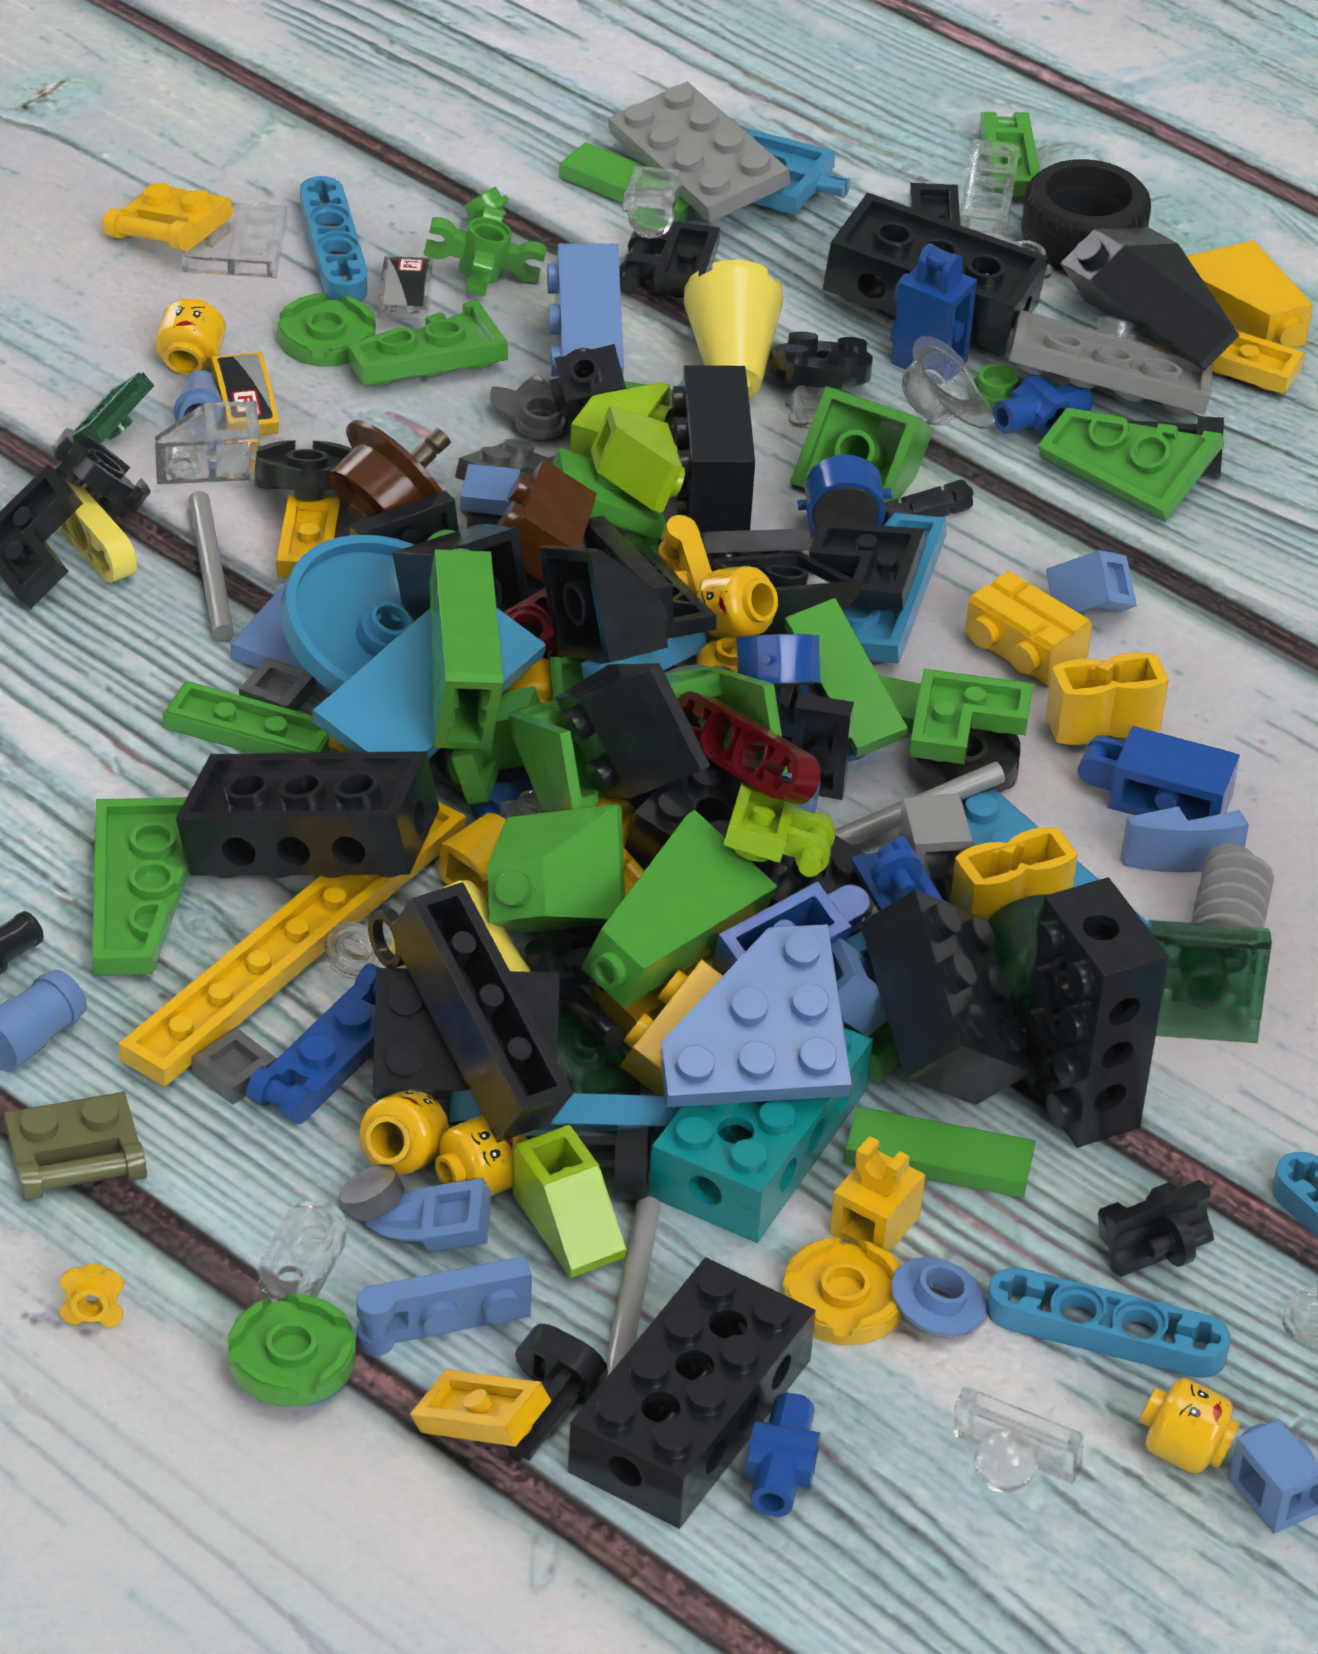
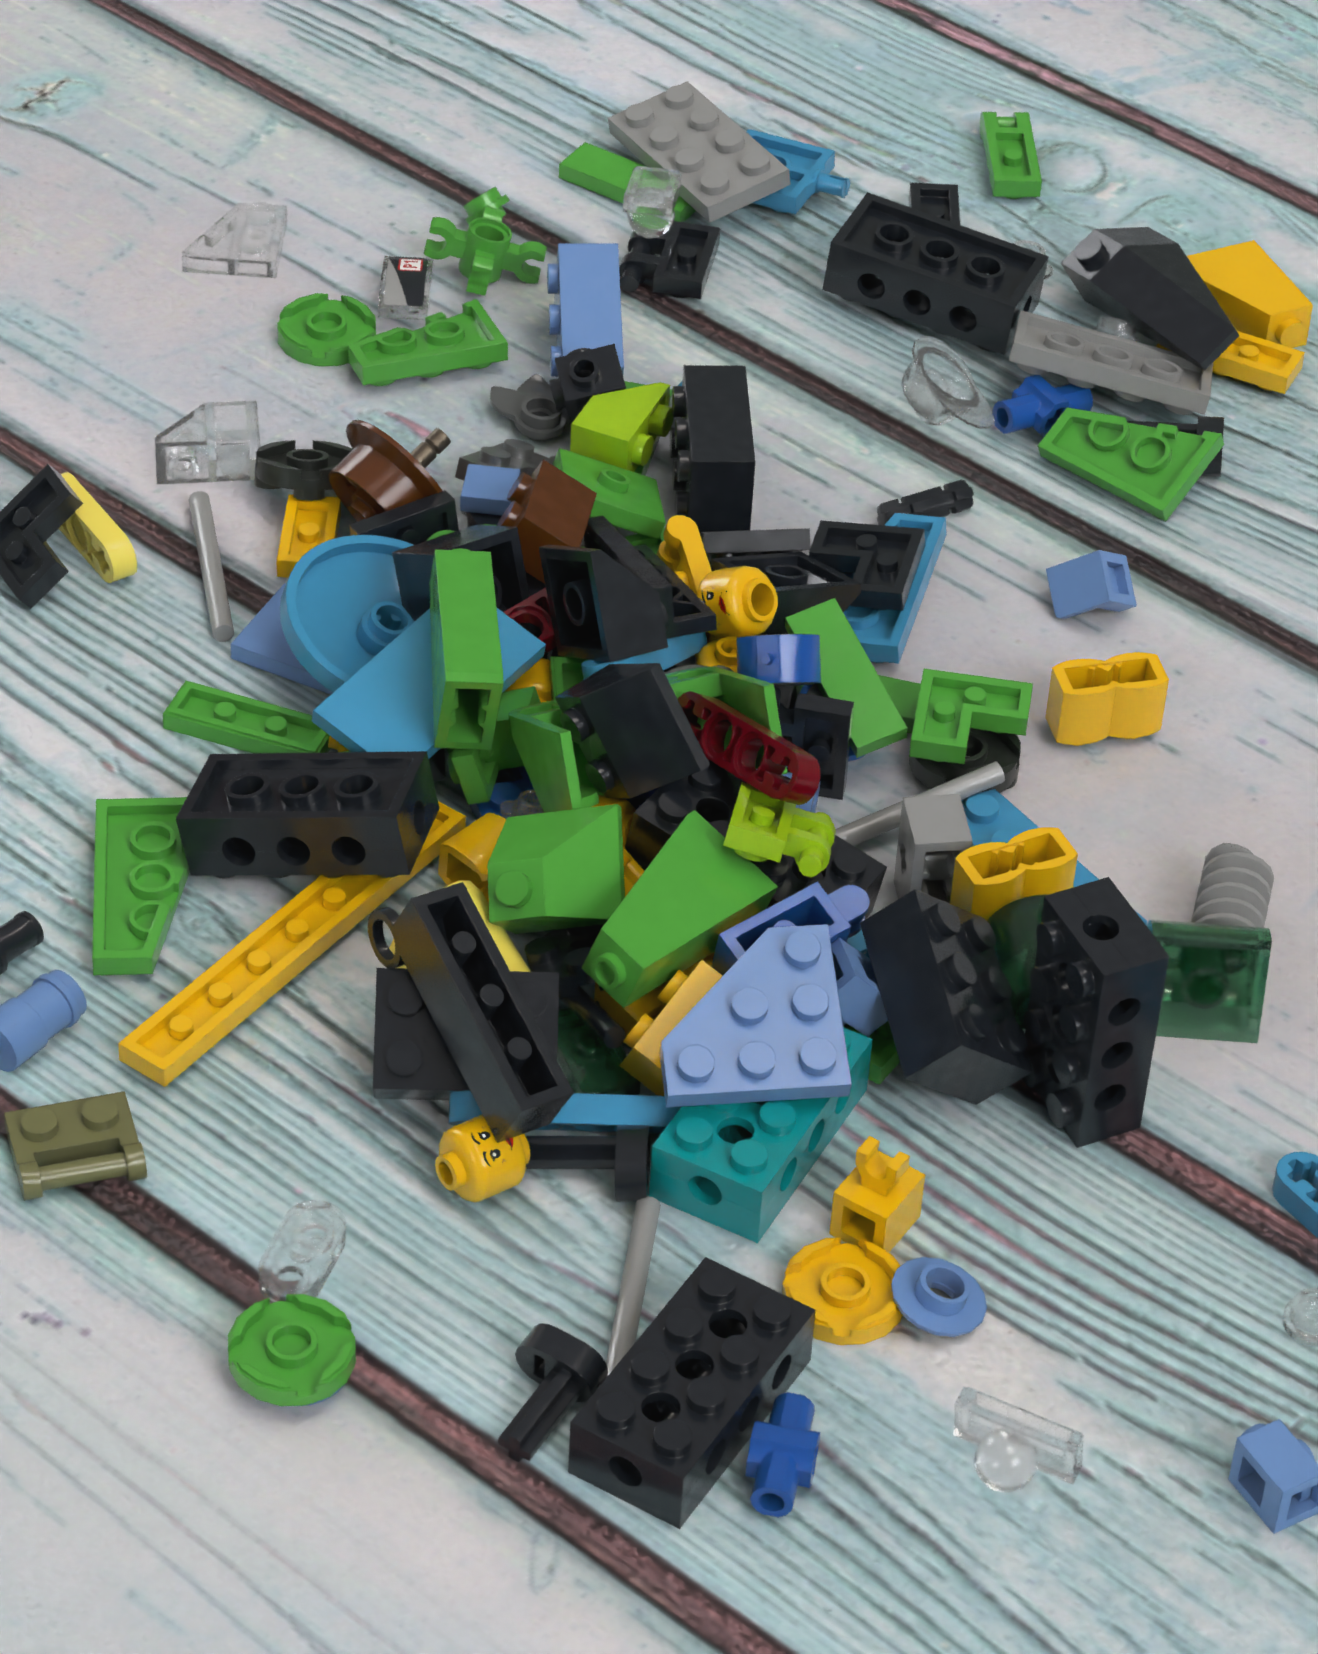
(94, 1281): yellow plate -> none
(101, 470): black plate -> none
(111, 414): clear green plate -> none
(169, 216): yellow plate -> none
(190, 335): yellow head -> none
(197, 390): medium blue cone -> none
(230, 1064): flat silver tile -> none
(247, 379): slope -> none
(279, 685): flat silver tile -> none
(322, 1055): blue plate -> none
(333, 239): dark azure beam -> none
(349, 949): clear plate -> none
(372, 1193): flat silver tile -> none
(403, 1131): yellow head -> none
(439, 1216): medium blue plate -> none
(442, 1303): medium blue plate -> none
(481, 1407): yellow plate -> none
(567, 1200): lime slope -> none
(638, 457): lime slope -> none
(735, 316): light yellow cone -> none
(803, 405): clear plate -> none
(822, 362): black plate -> none
(844, 491): blue piece -> none
(868, 430): bright green slope -> none
(892, 873): blue hips -> none
(934, 303): blue brick -> none
(947, 1150): bright green tile -> none
(984, 218): clear slope -> none
(997, 382): bright green plate -> none
(1026, 626): yellow brick -> none
(1077, 197): black tyre -> none
(1105, 1330): dark azure beam -> none
(1157, 1229): black hips -> none
(1160, 773): blue brick -> none
(1173, 844): medium blue slope -> none
(1189, 1425): yellow head -> none

